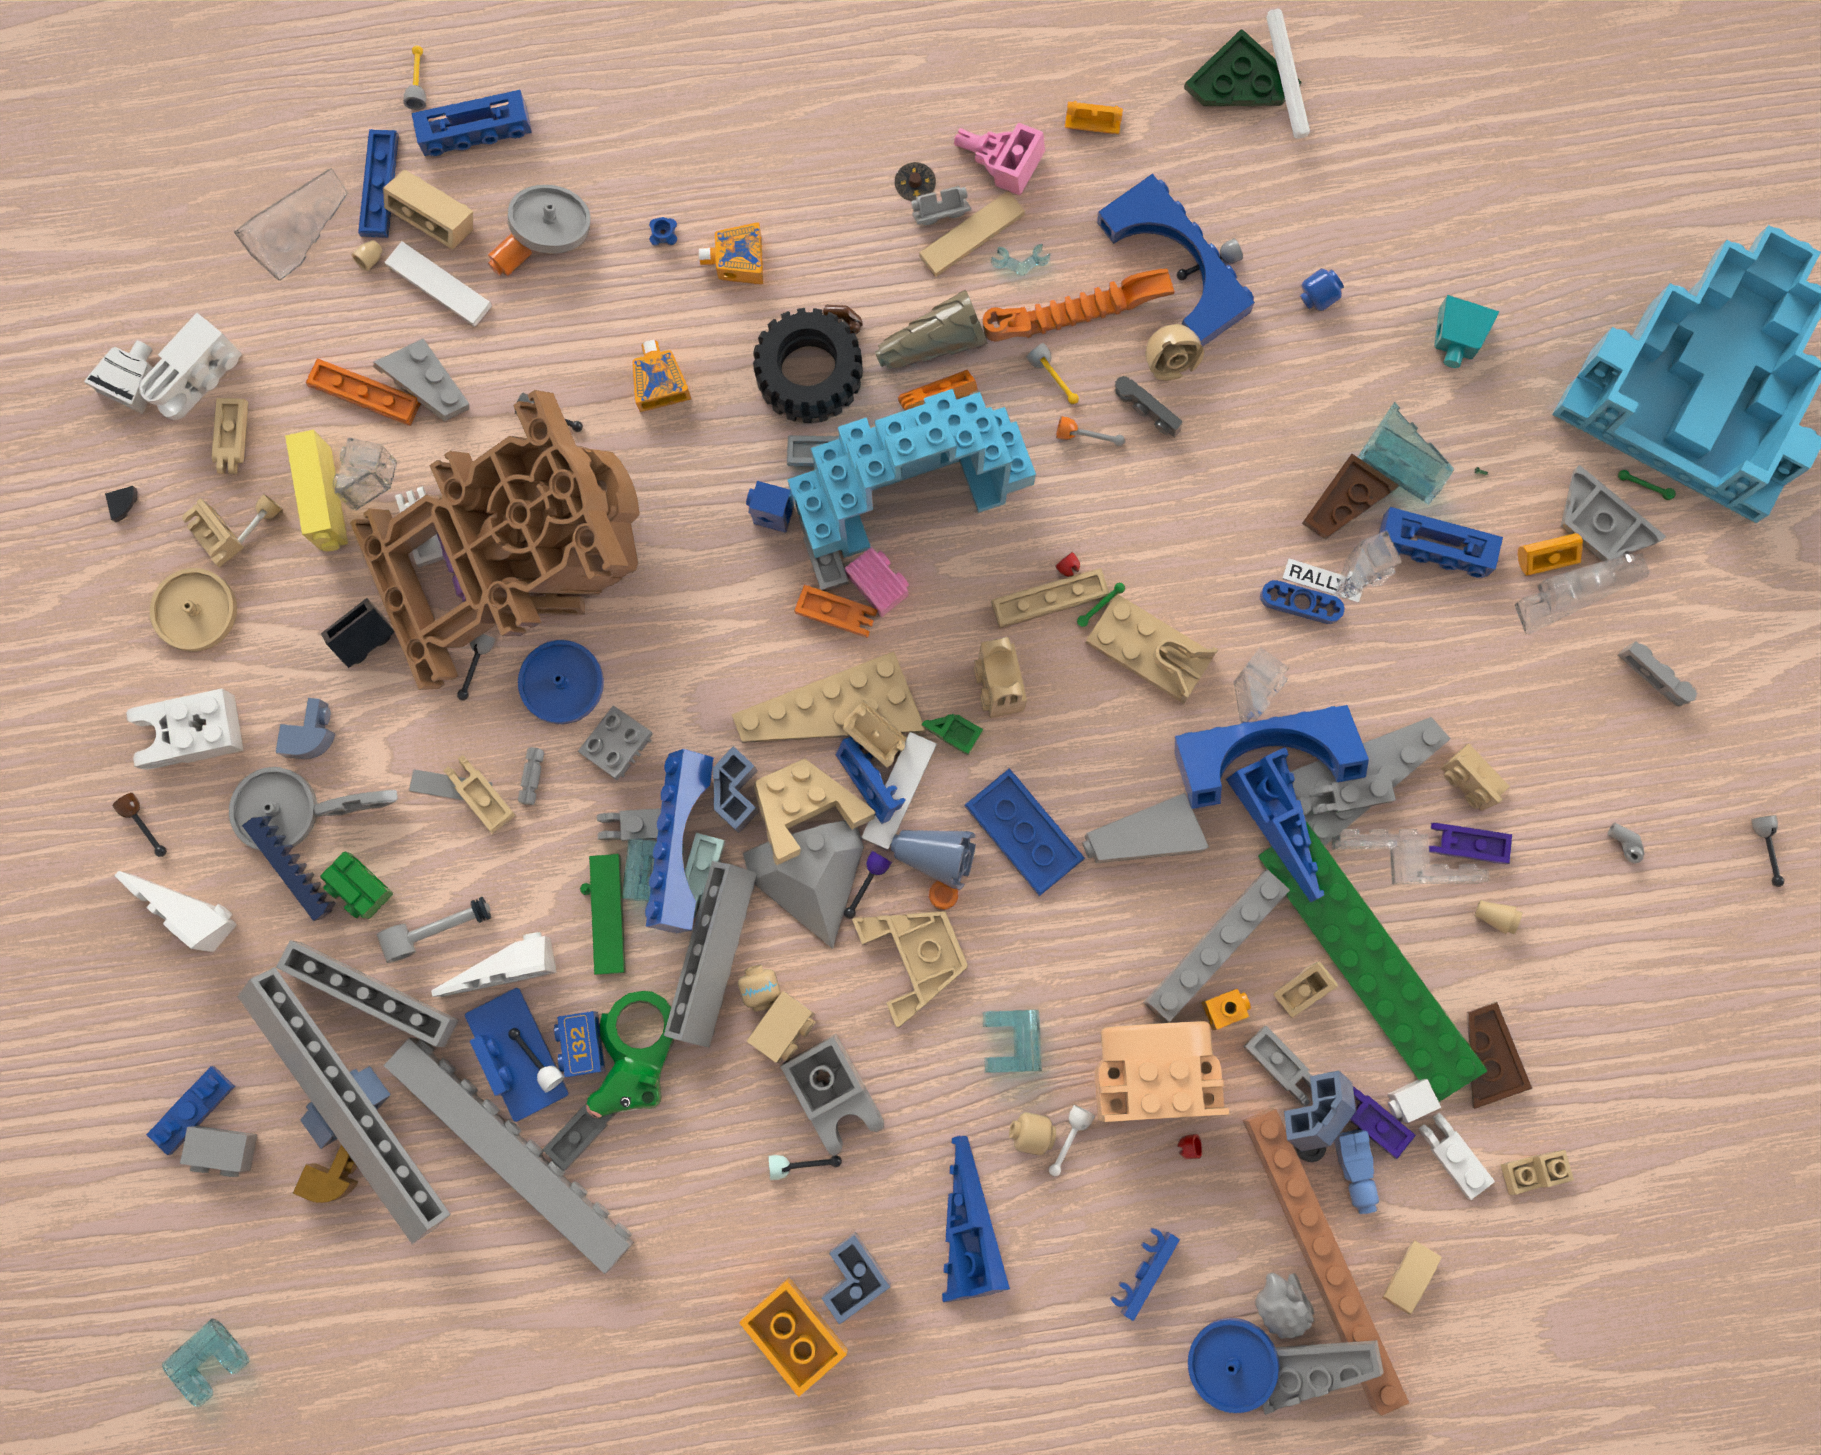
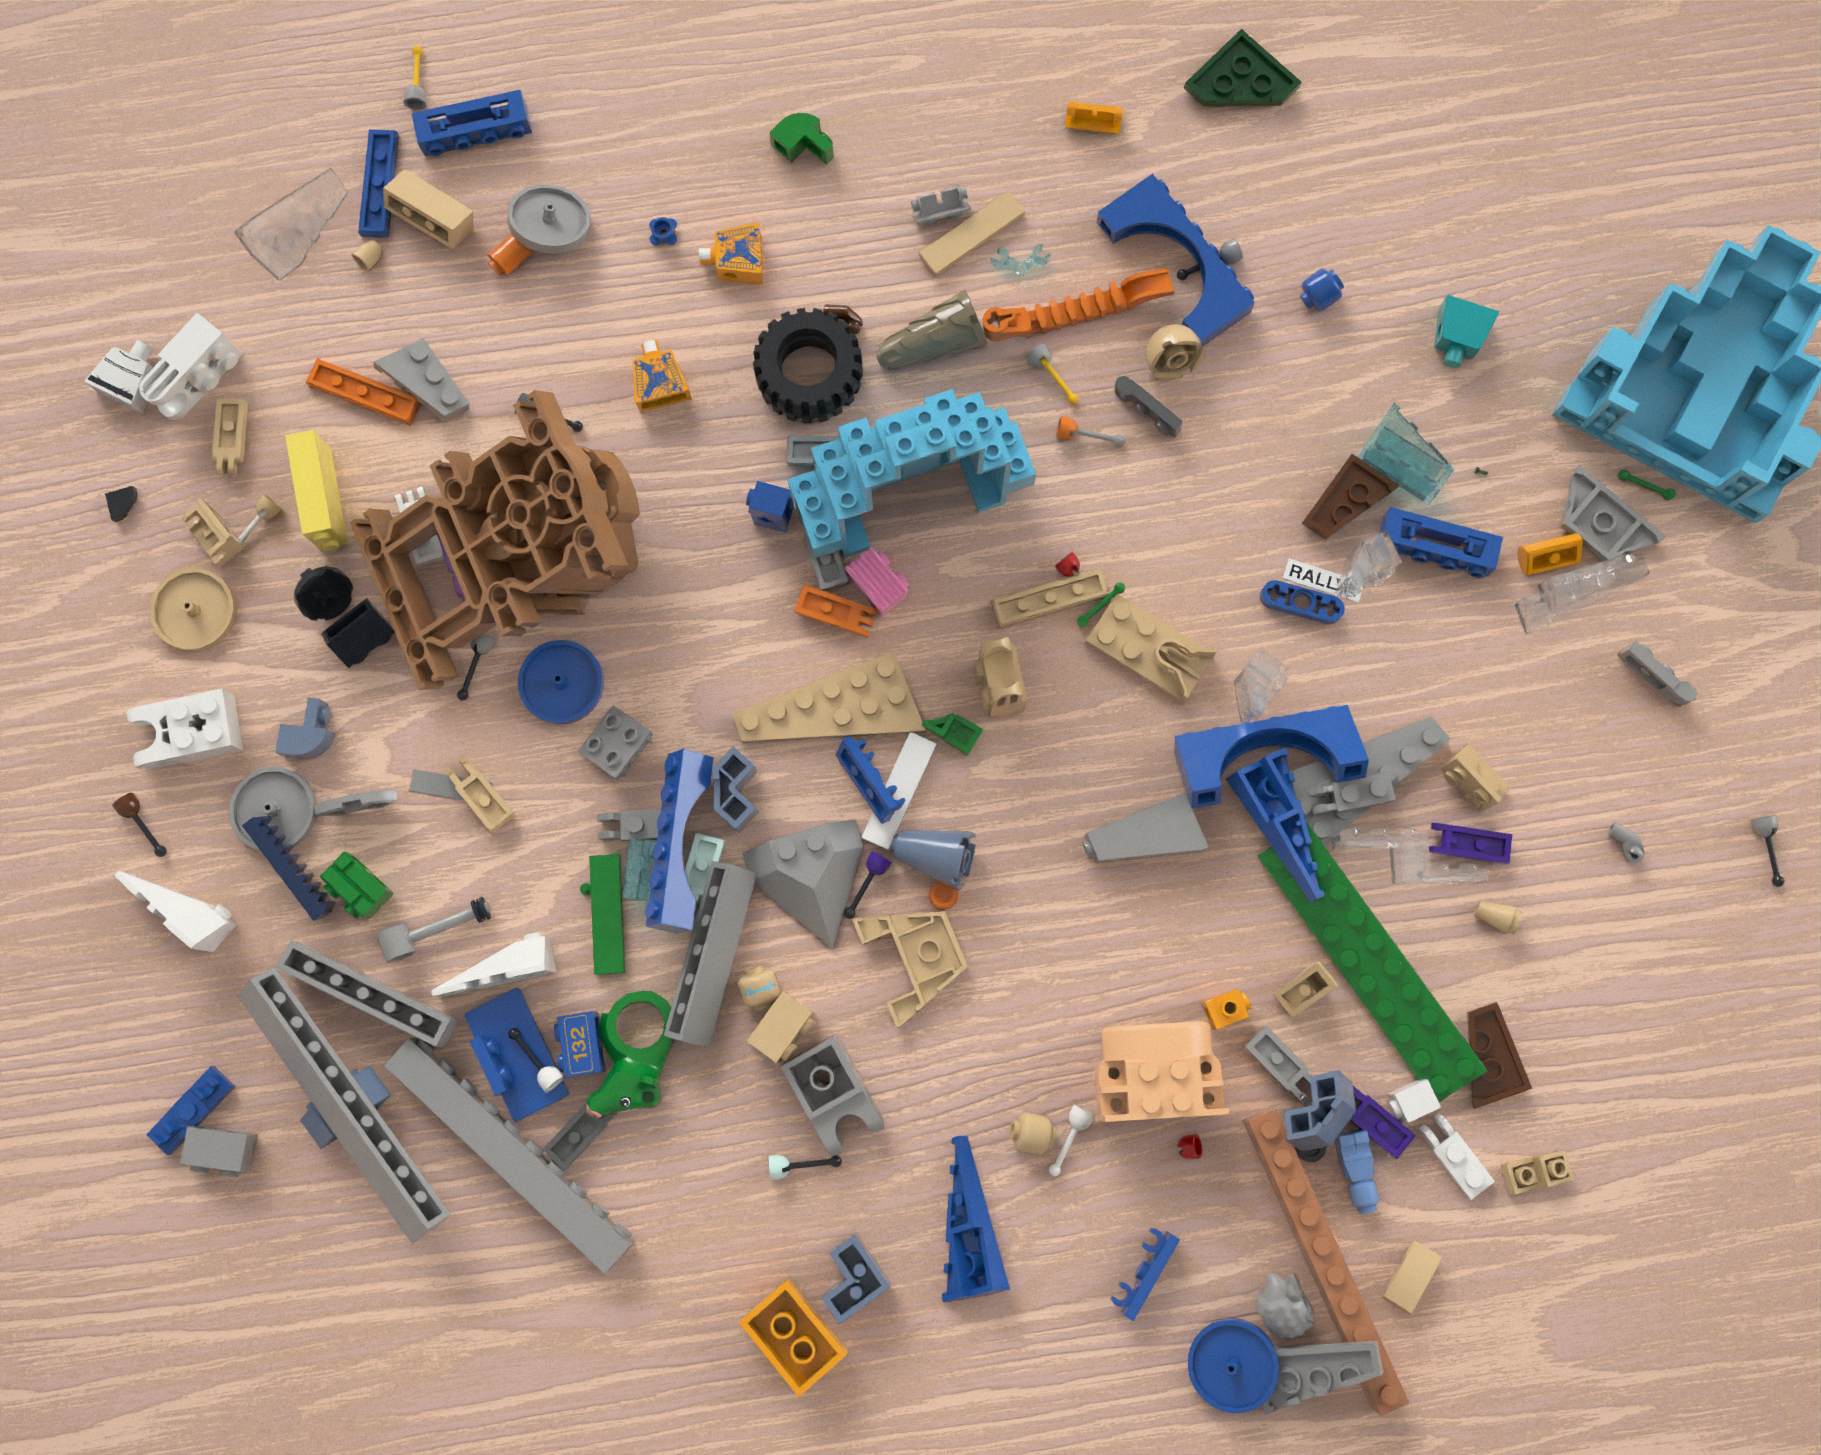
(183, 1363): clear light blue connector -> none
(323, 593): none -> black tile
(325, 1184): pearl gold brick -> none
(364, 472): clear slope -> none
(438, 284): white tile -> none
(531, 776): light grey axle -> none
(798, 795): tan wing -> none
(800, 132): none -> green brick
(874, 733): tan hinge -> none
(914, 180): piece -> none
(961, 383): orange hinge -> none
(1006, 155): bright pink brick -> none
(1024, 832): blue tile -> none
(1026, 1041): clear light blue connector -> none
(1216, 946): light grey brick -> none
(1288, 73): white axle -> none

